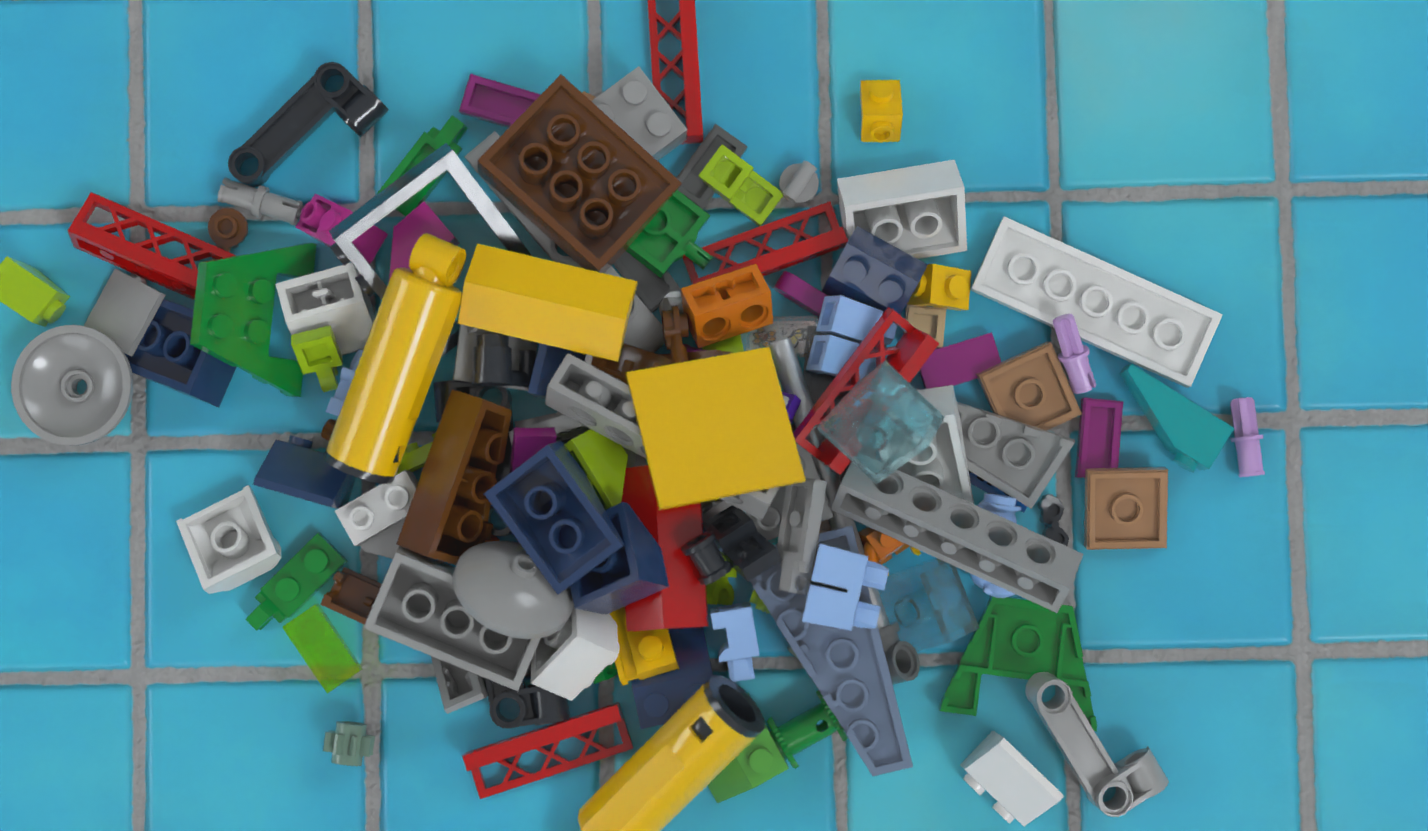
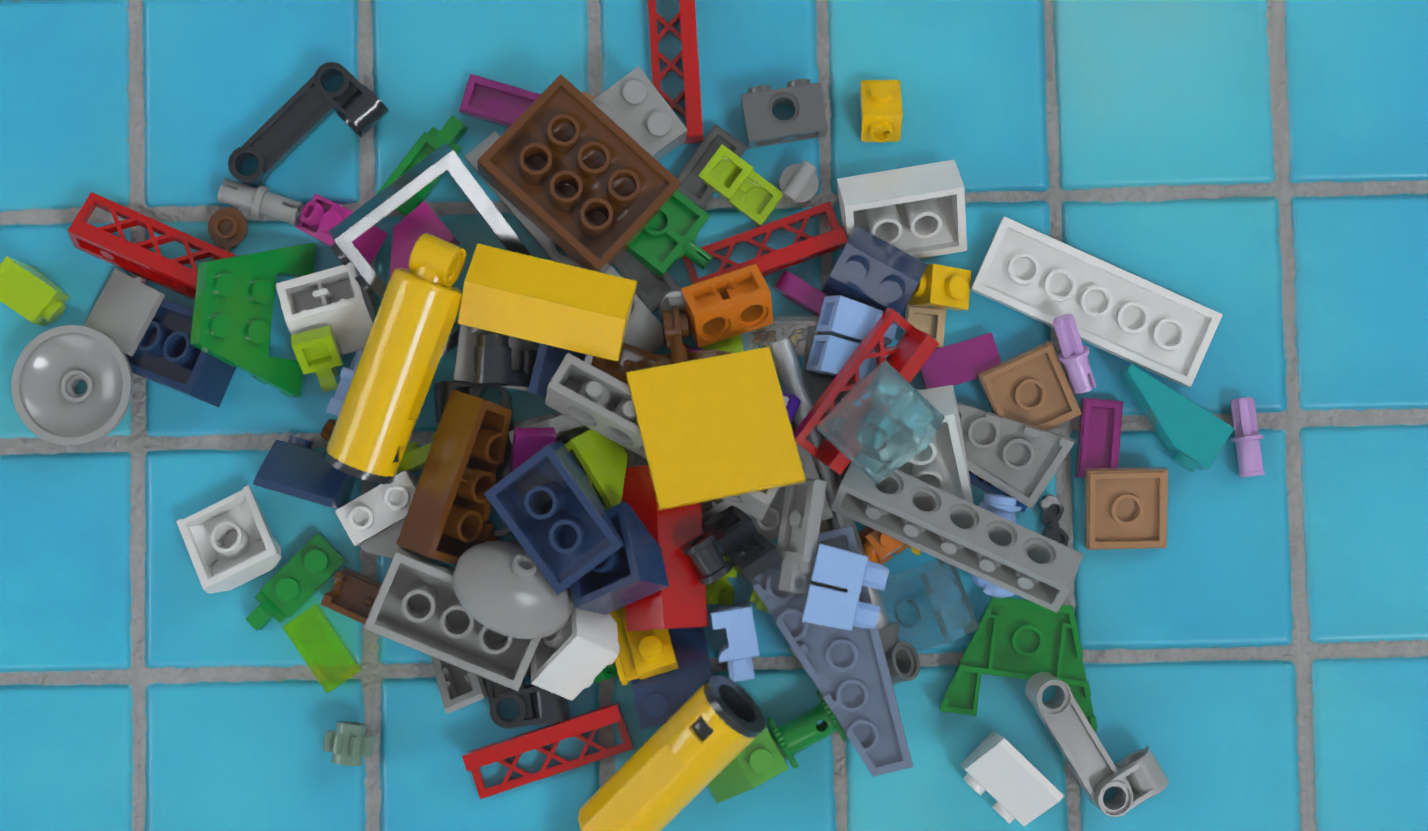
(766, 130): none -> dark grey brick

